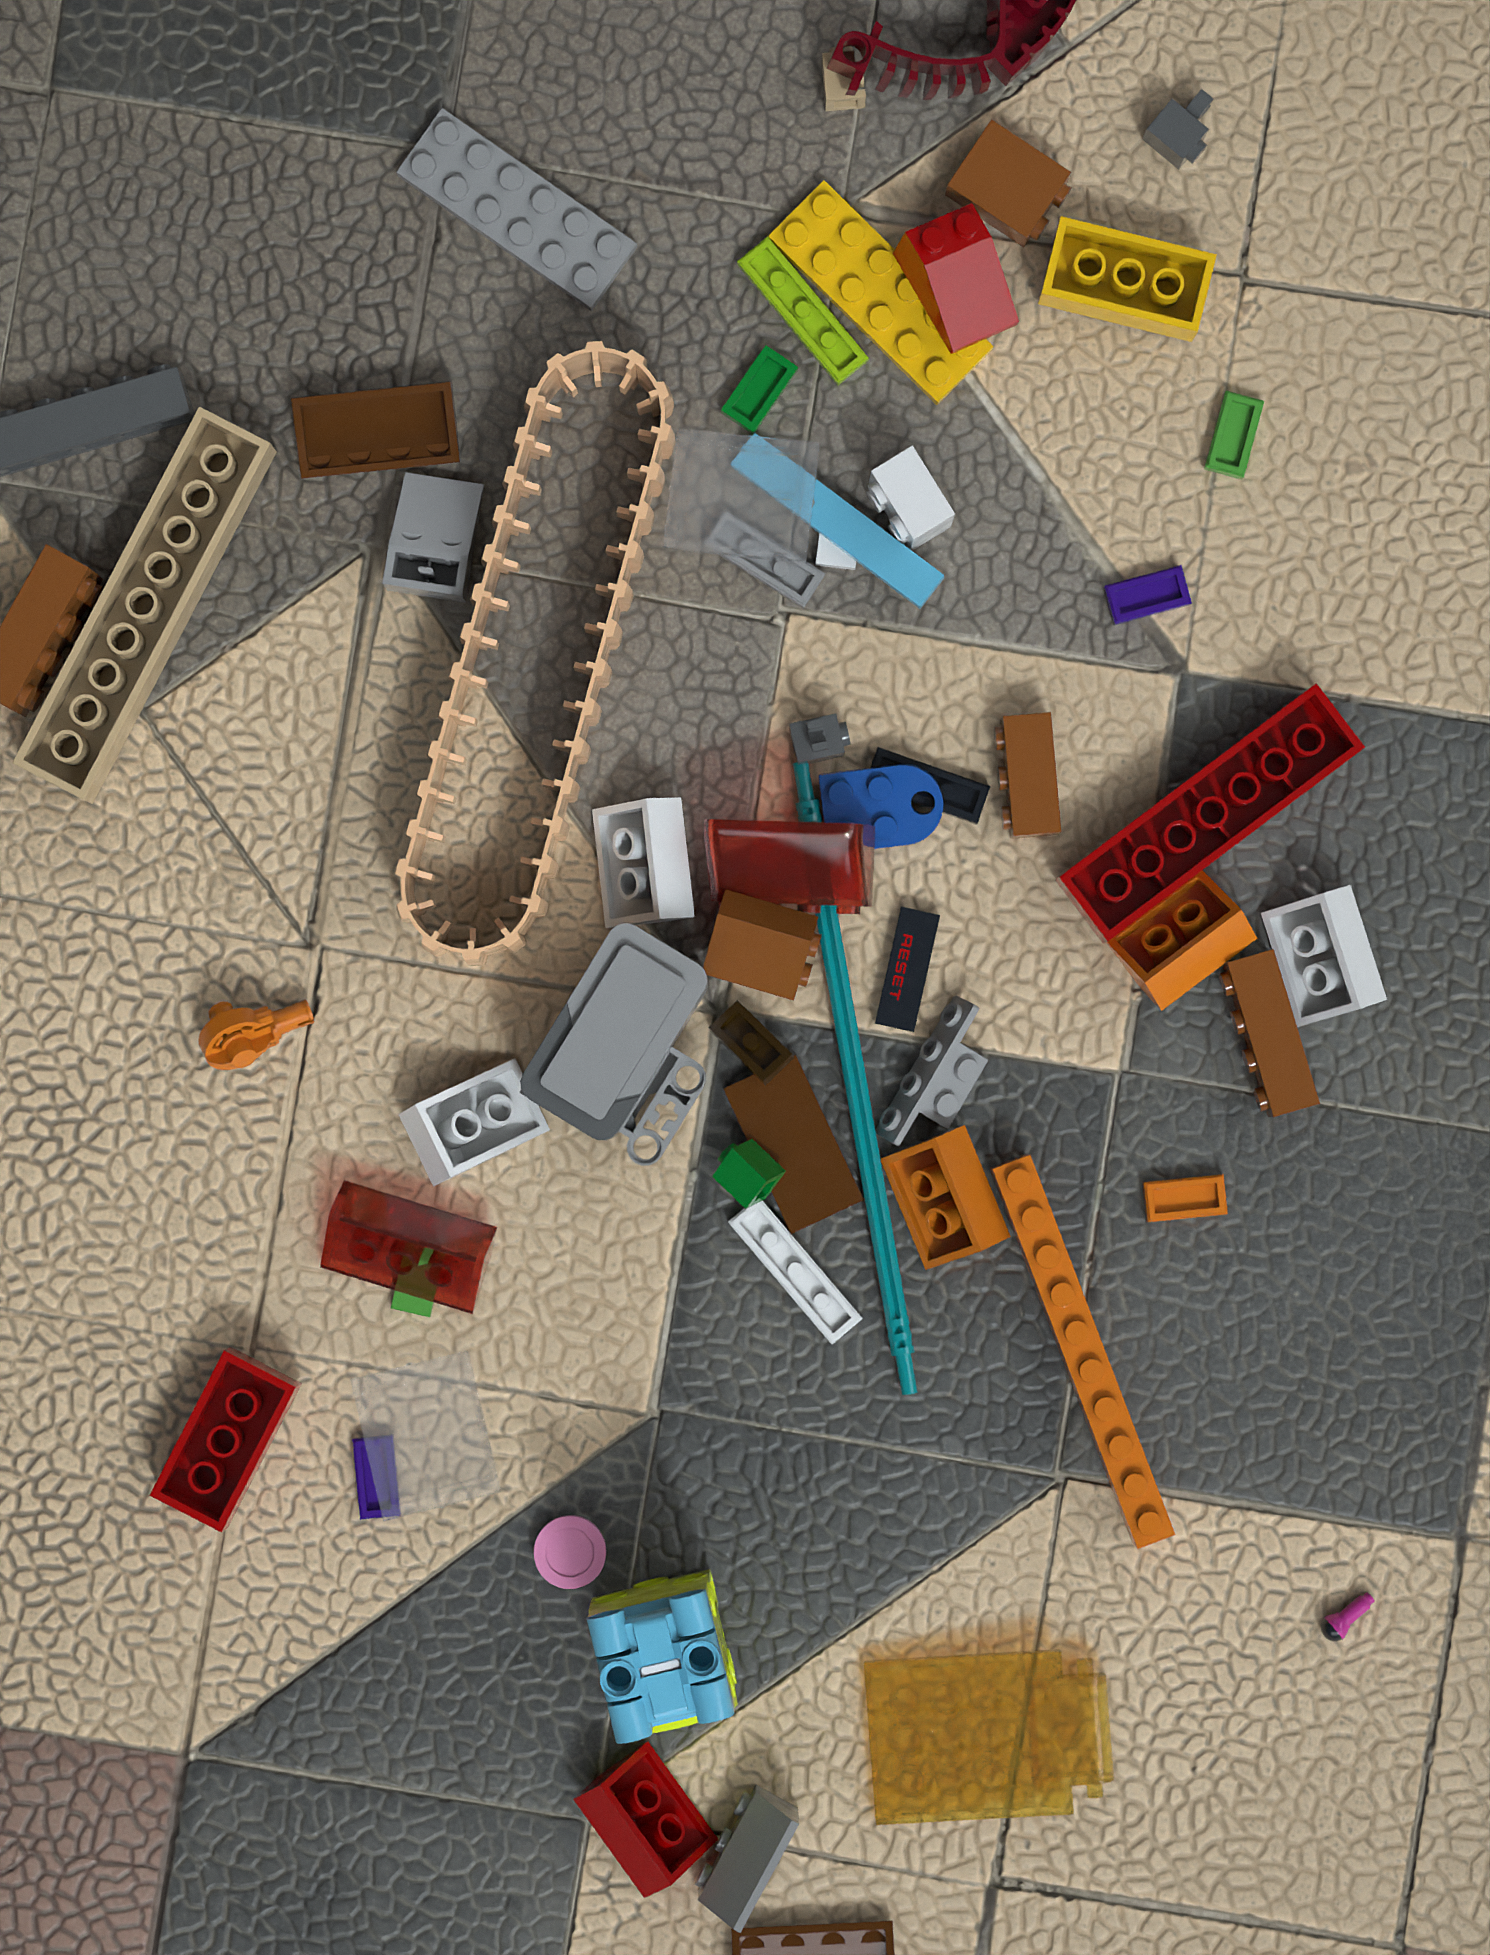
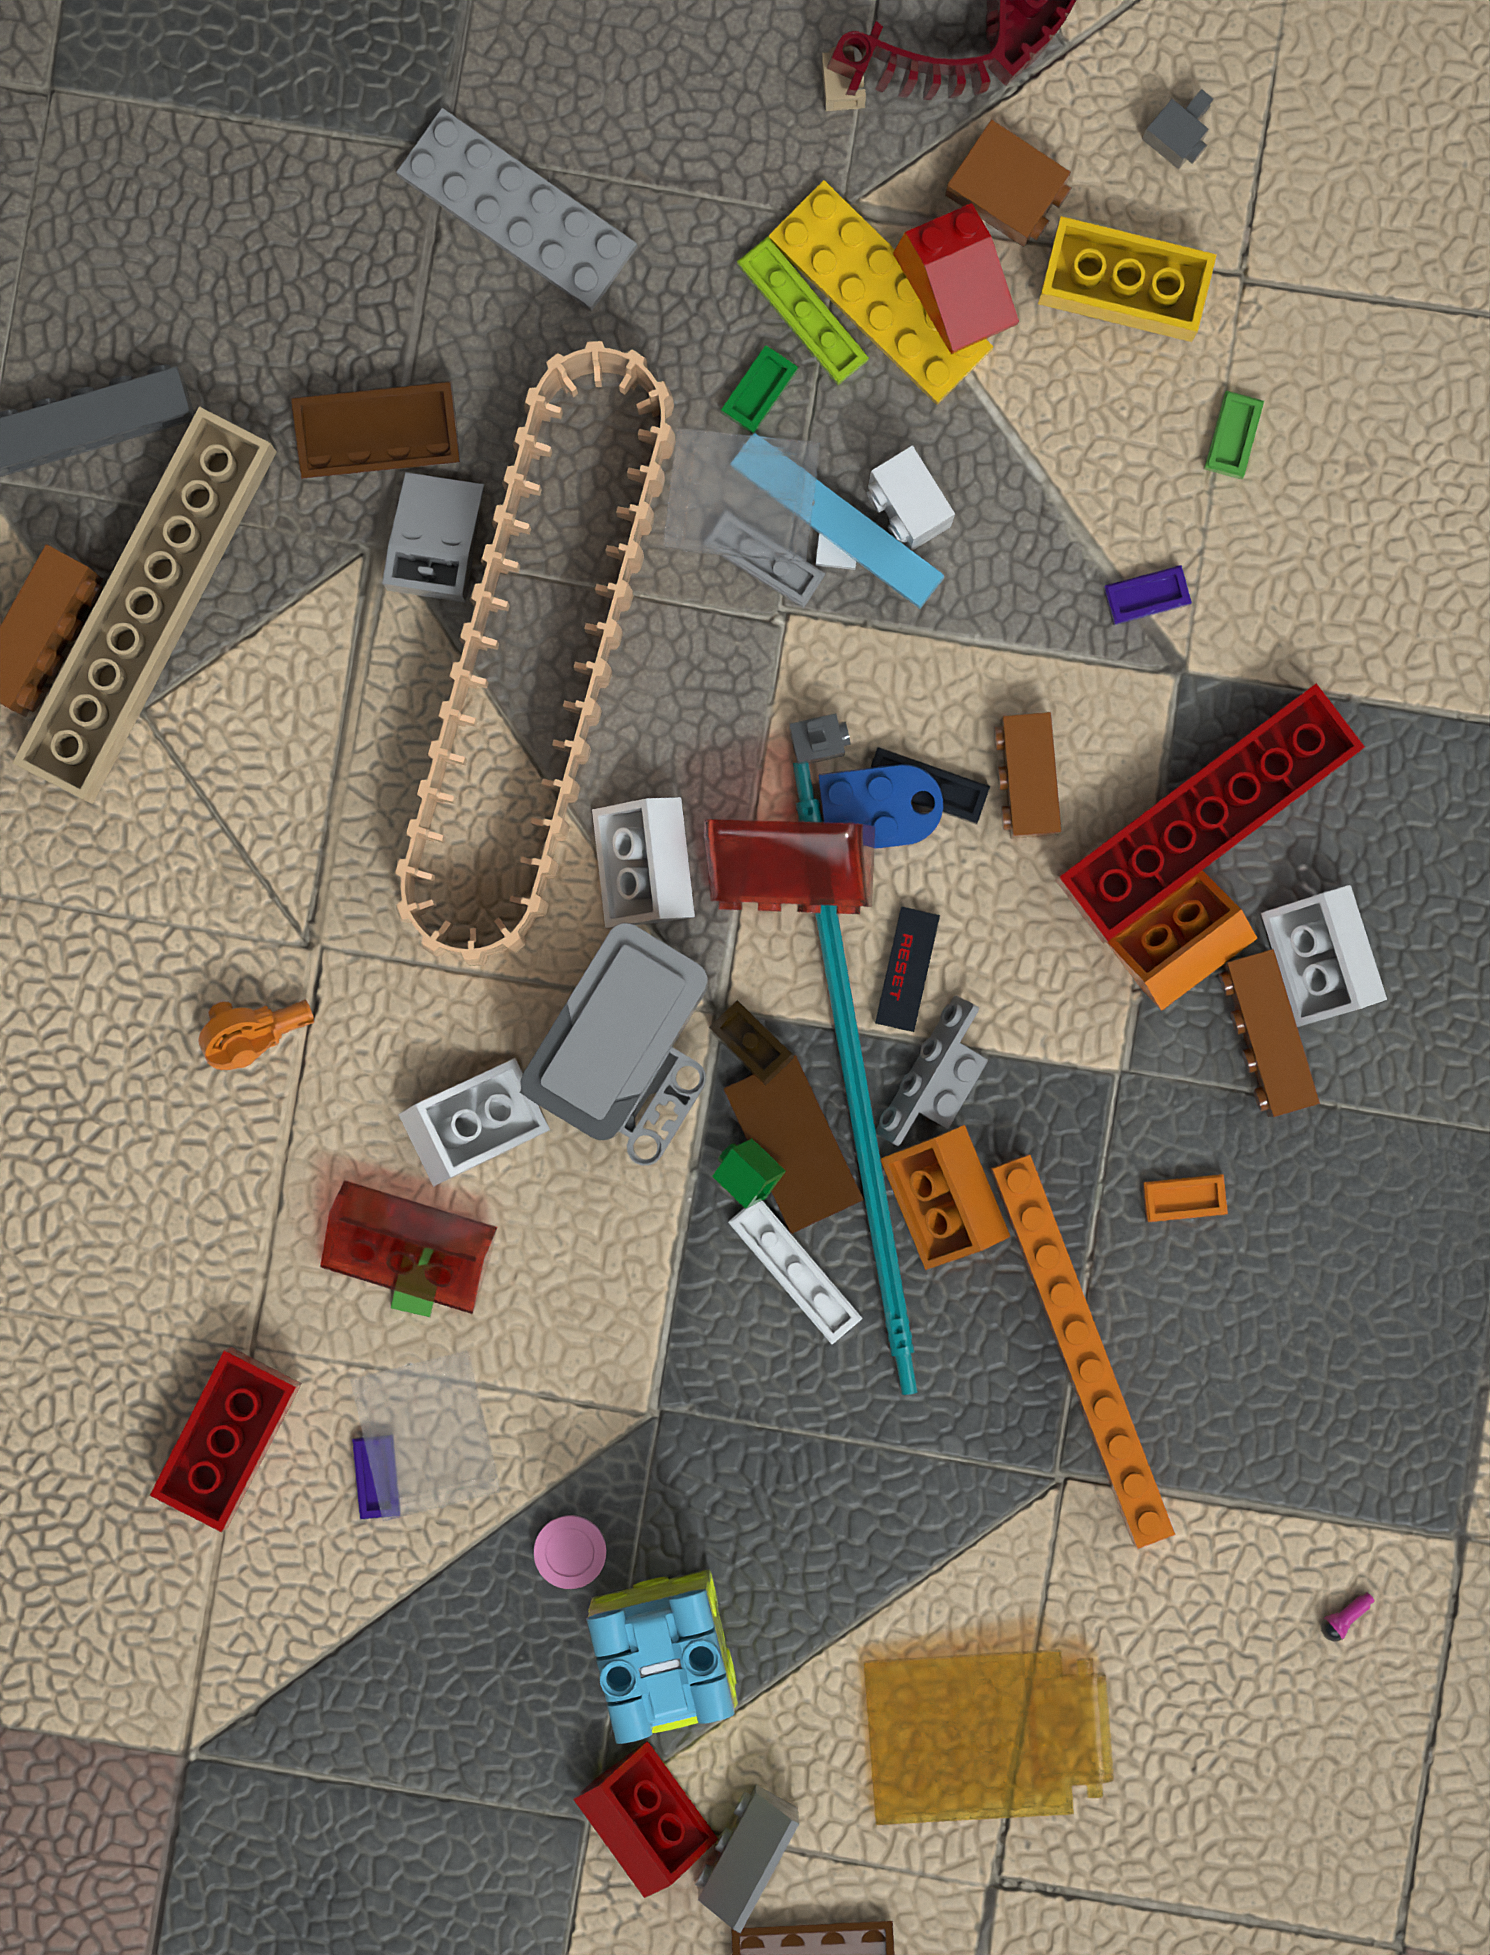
(762, 945): dark orange brick -> none

